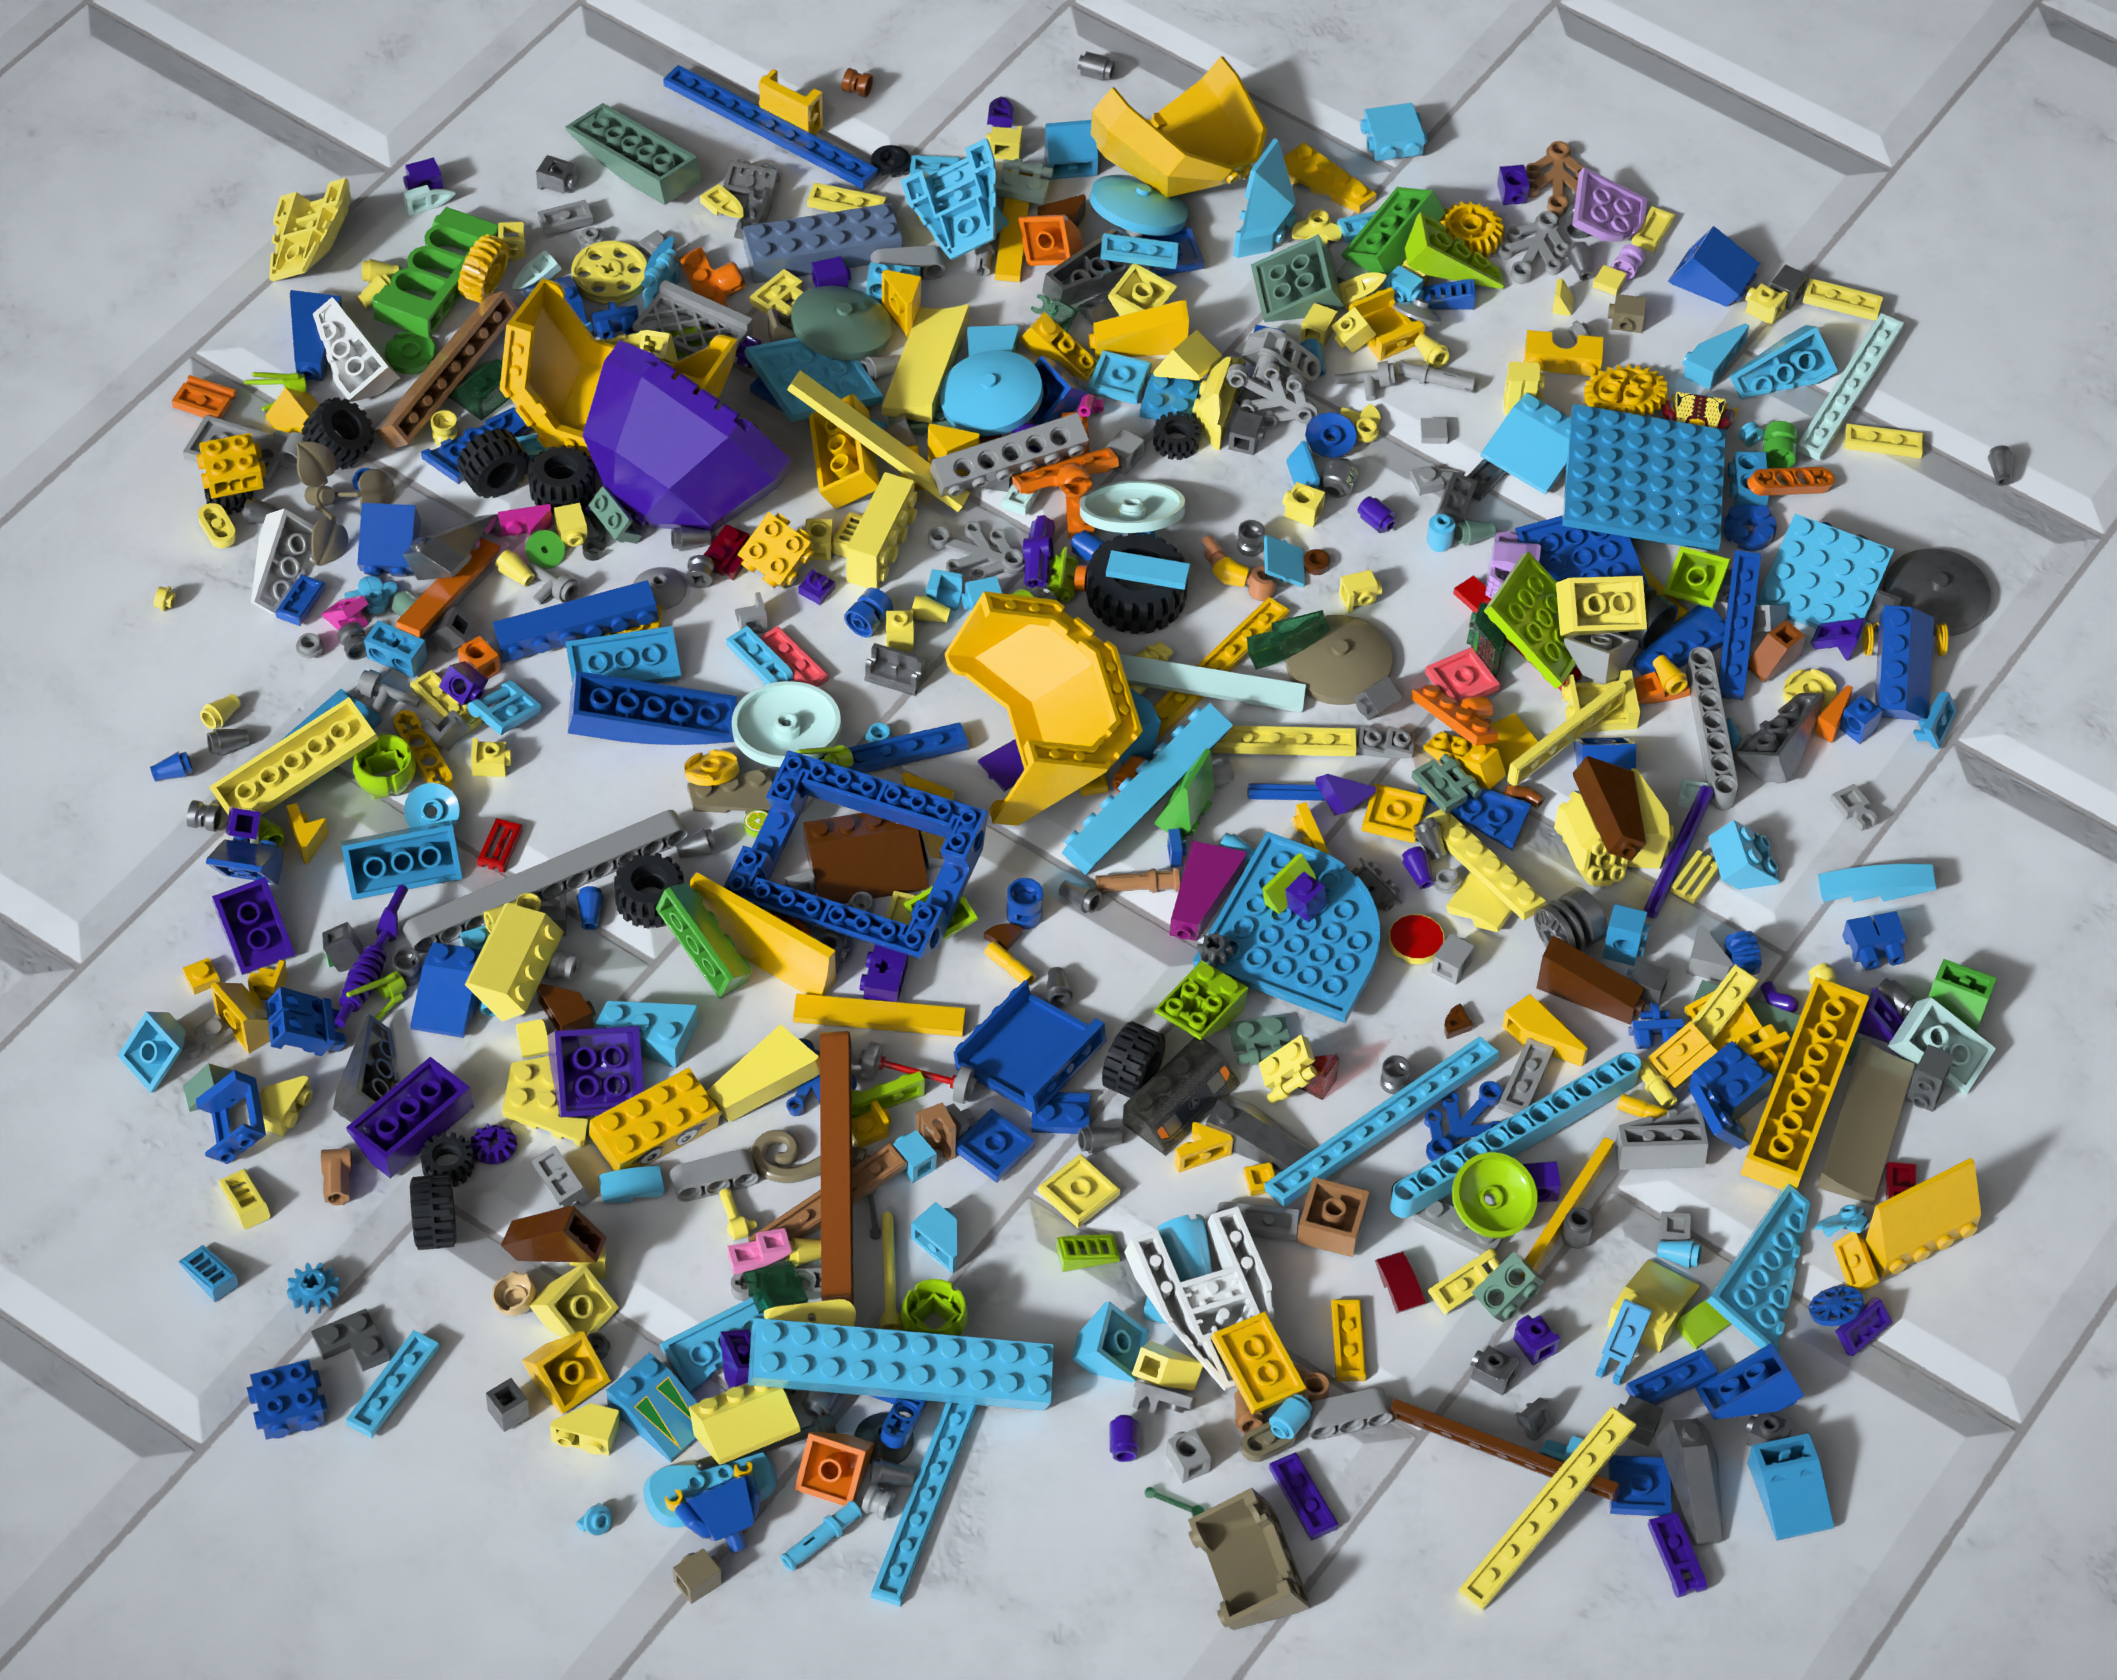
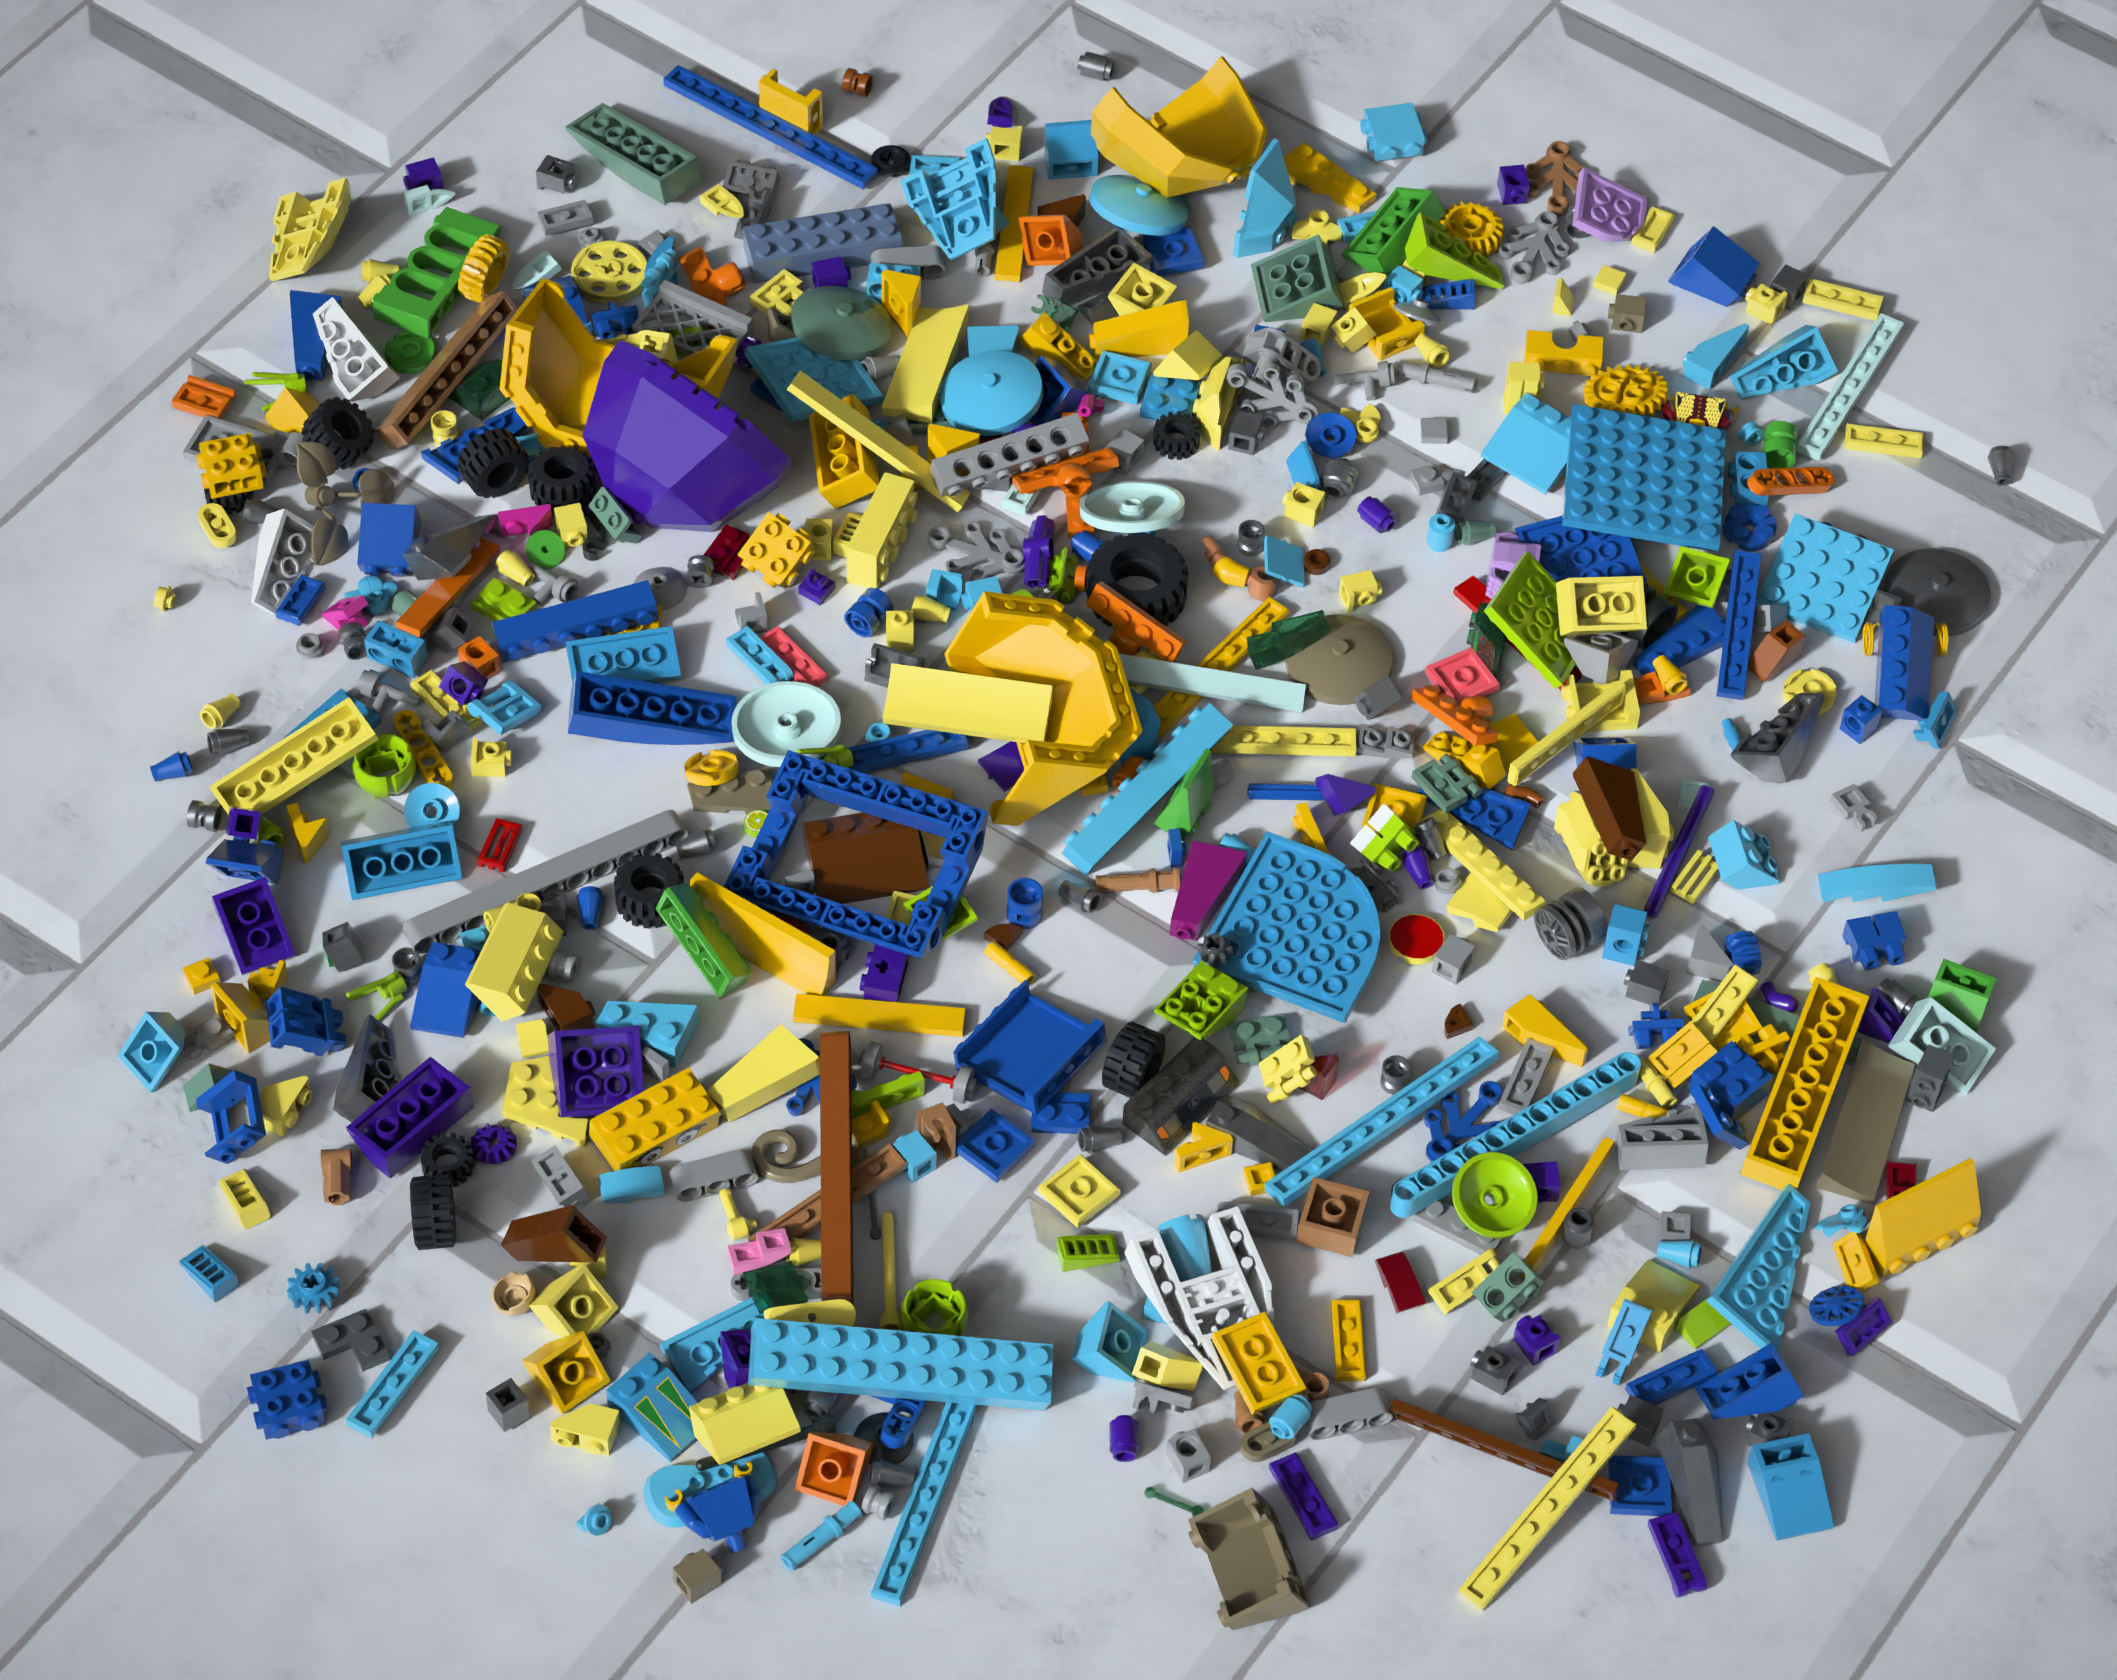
(372, 960): dark purple piece -> none
(501, 601): none -> lime plate
(516, 244): light yellow brick -> none
(655, 1064): none -> light grey tile
(689, 537): flat silver cone -> none
(839, 199): light yellow plate -> none
(864, 899): light grey plate -> none
(937, 1234): medium azure slope -> none
(967, 704): none -> light yellow arch
(1024, 187): light aqua plate -> none
(1058, 990): flat silver cone -> none
(1134, 626): none -> orange plate
(1139, 251): medium azure plate -> none
(1147, 570): medium azure tile -> none
(1274, 890): lime slope -> none
(1306, 896): dark purple brick -> none
(1395, 836): none -> lime hips
(1580, 257): flat silver cone -> none
(1588, 982): reddish brown slope -> none
(1629, 260): lavender wheel -> none
(1711, 728): light grey beam -> none
(1830, 719): orange slope -> none
(1838, 634): dark purple slope -> none

